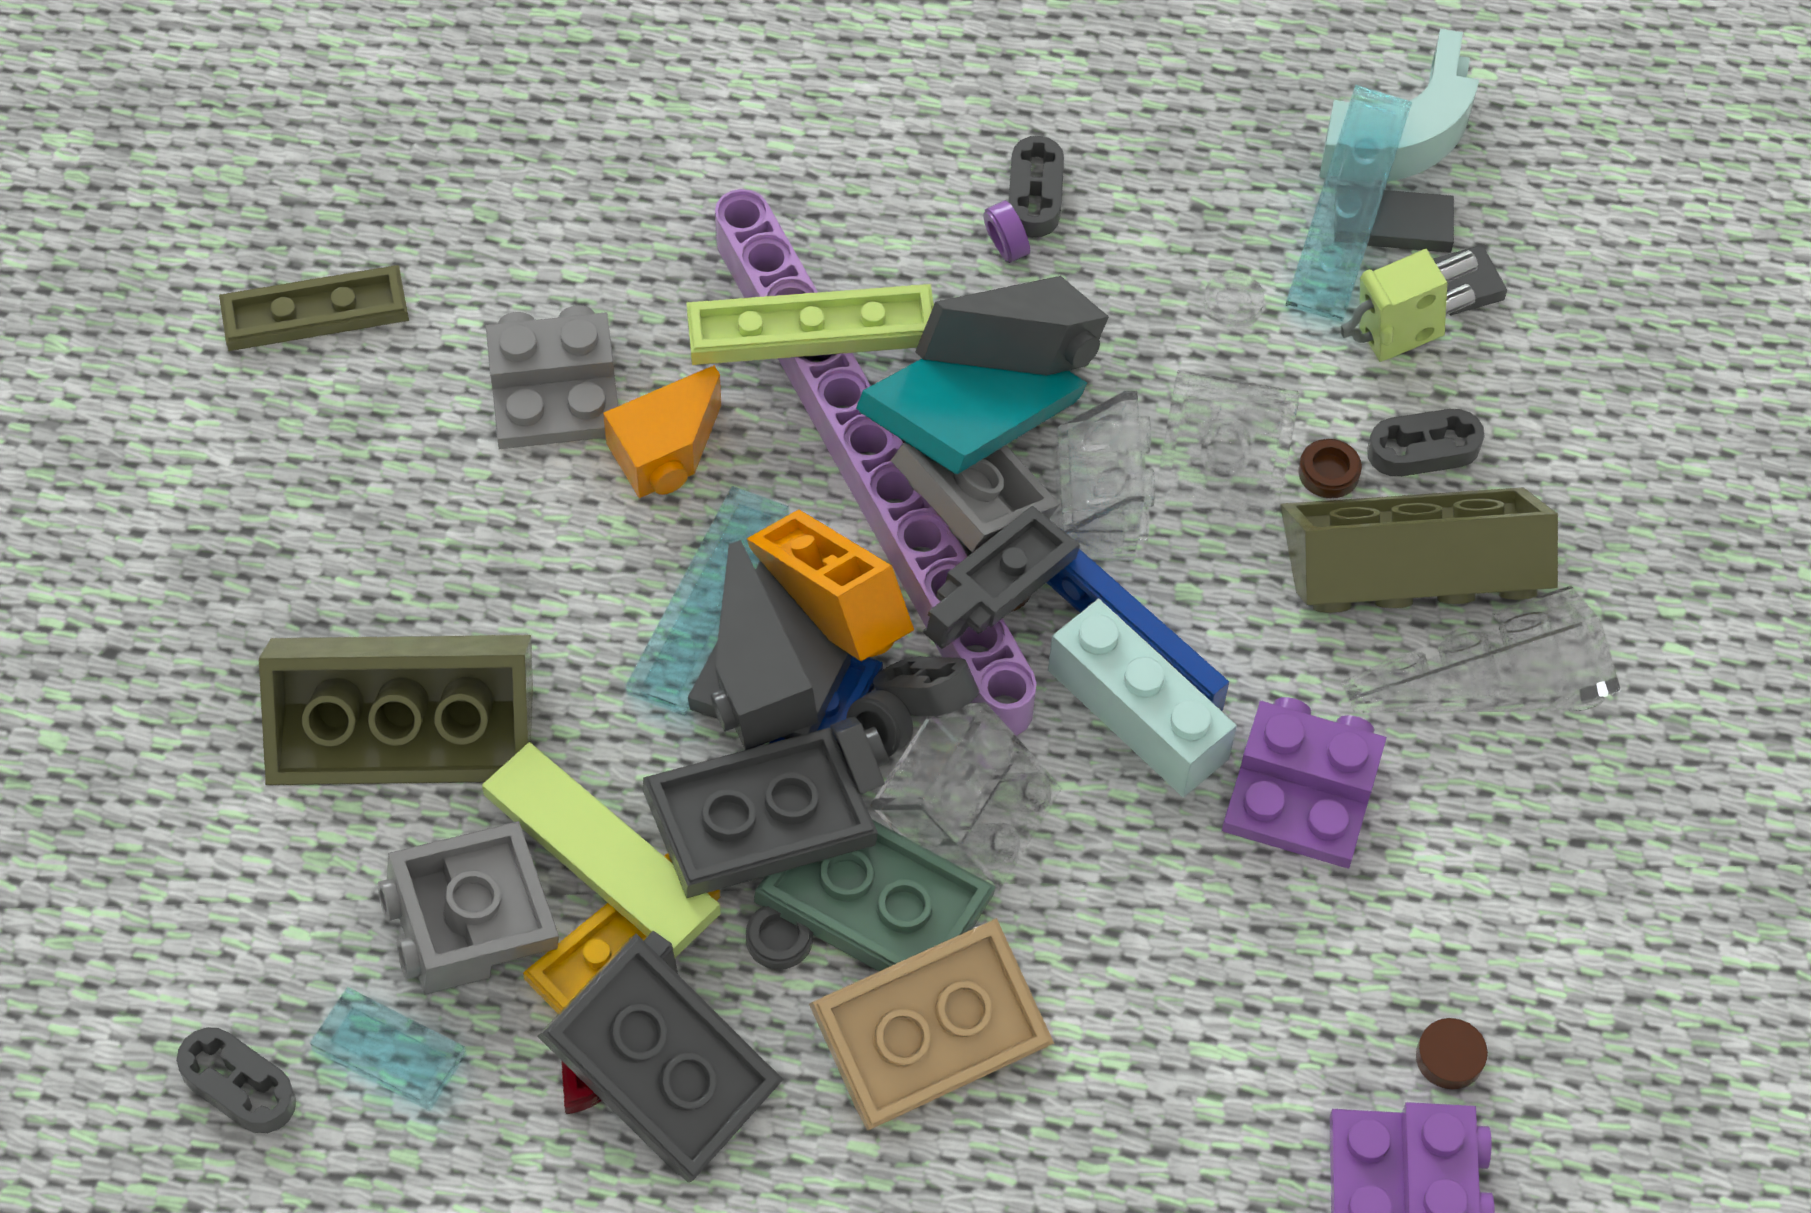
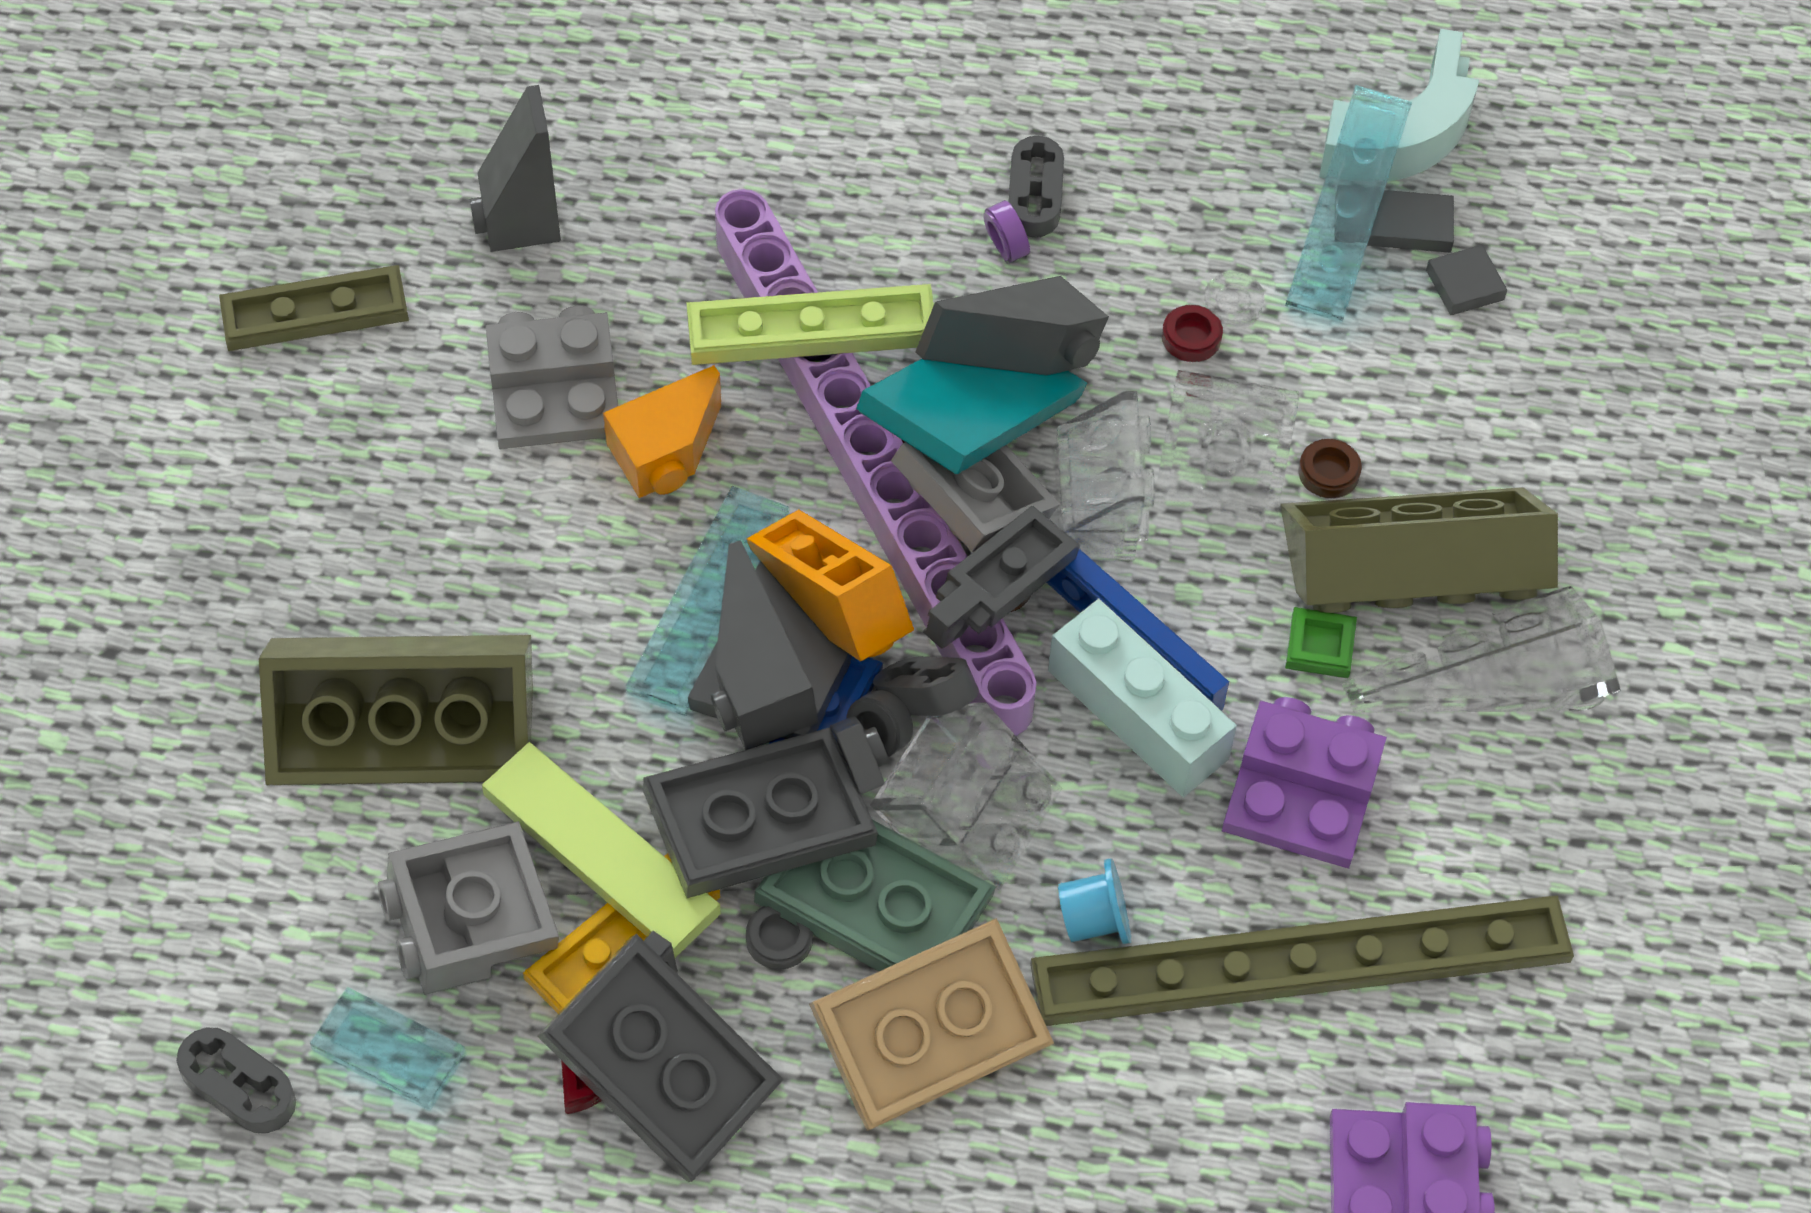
(518, 182): none -> dark grey slope
(1095, 906): none -> medium azure piece
(1192, 333): none -> dark red tile
(1300, 960): none -> olive tile
(1321, 642): none -> bright green tile
(1409, 302): yellowish green piece -> none
(1425, 442): dark grey beam -> none
(1451, 1053): reddish brown tile -> none

